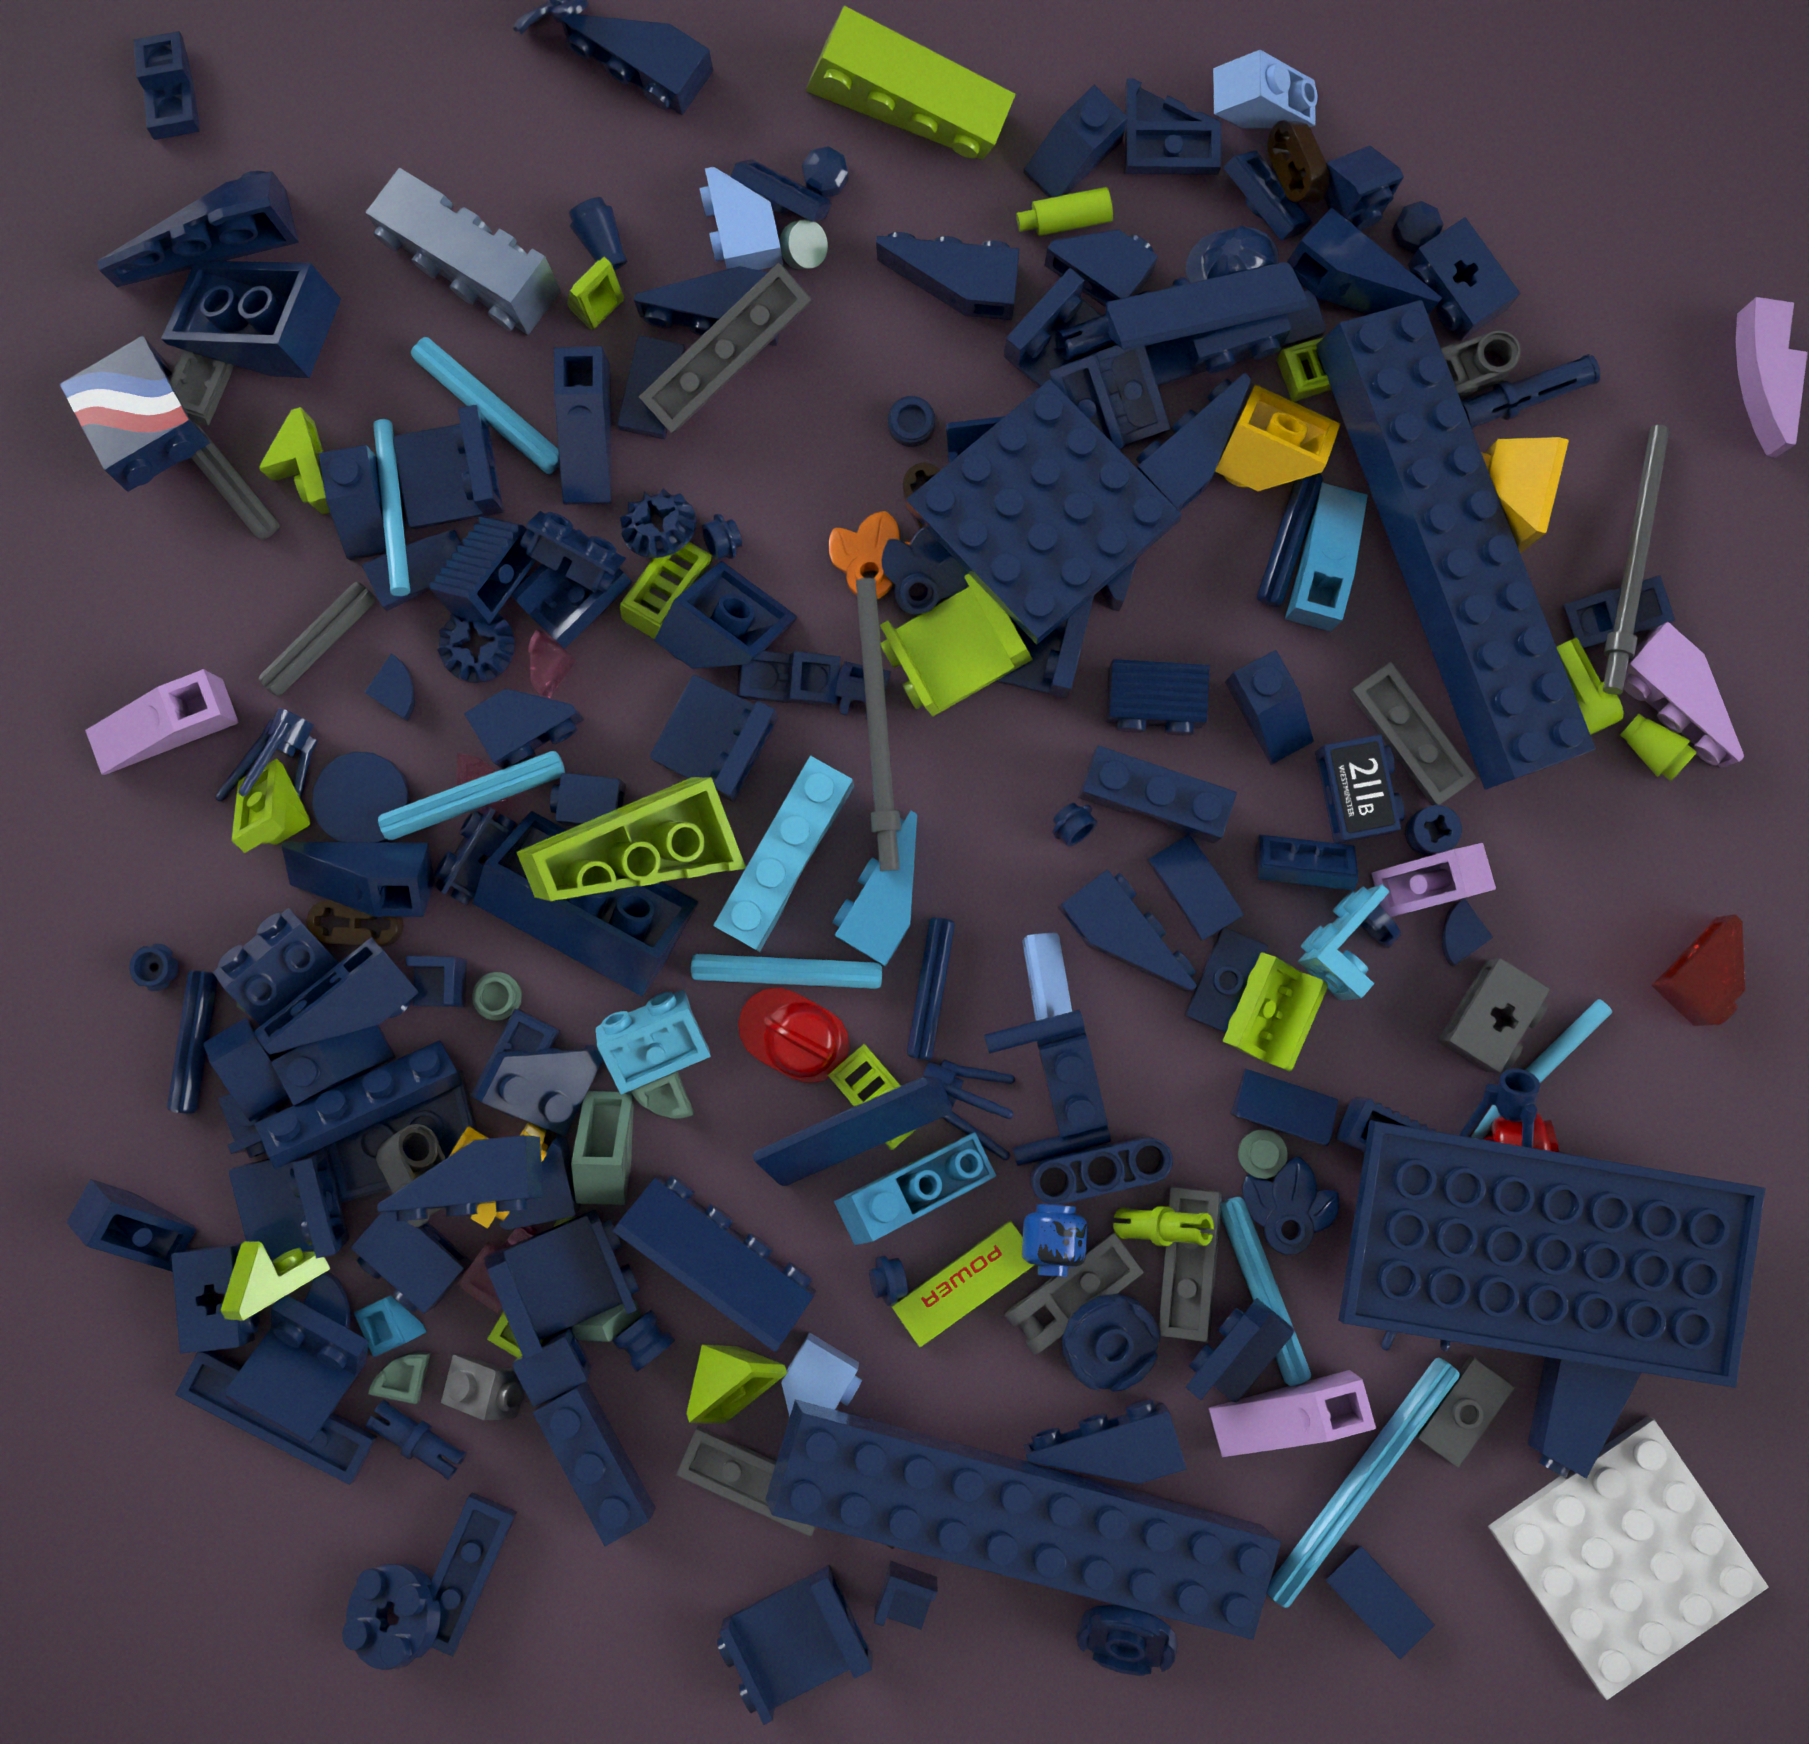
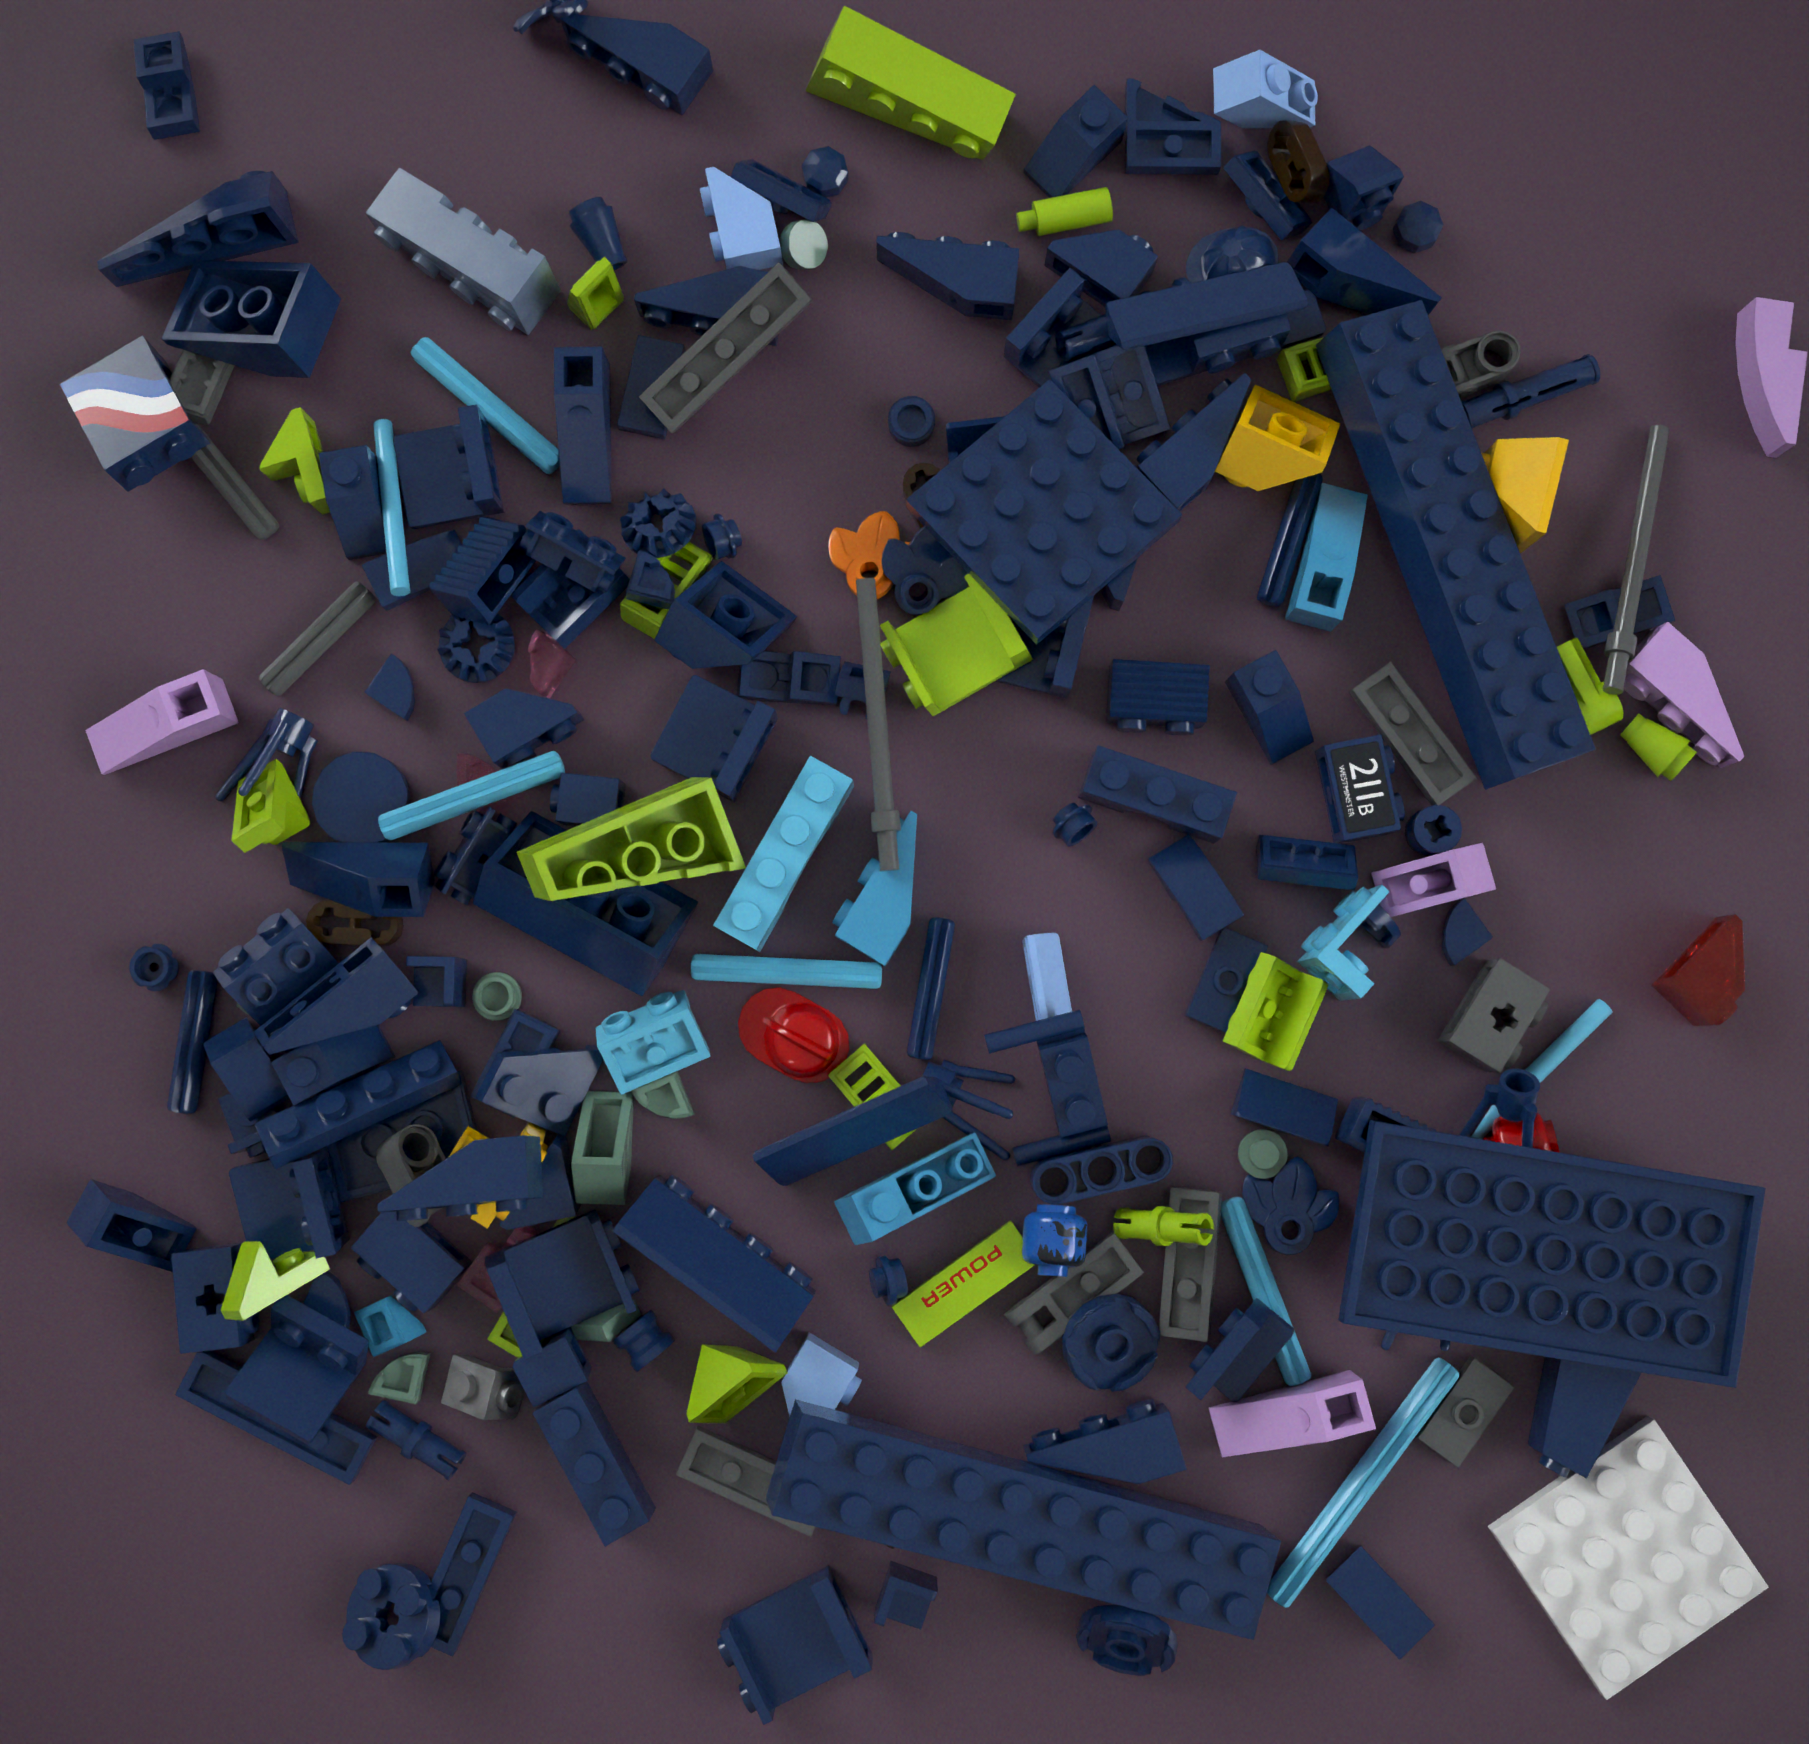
(650, 582): none -> dark blue tile
(1114, 925): dark blue slope -> none
(1463, 256): dark blue brick -> none

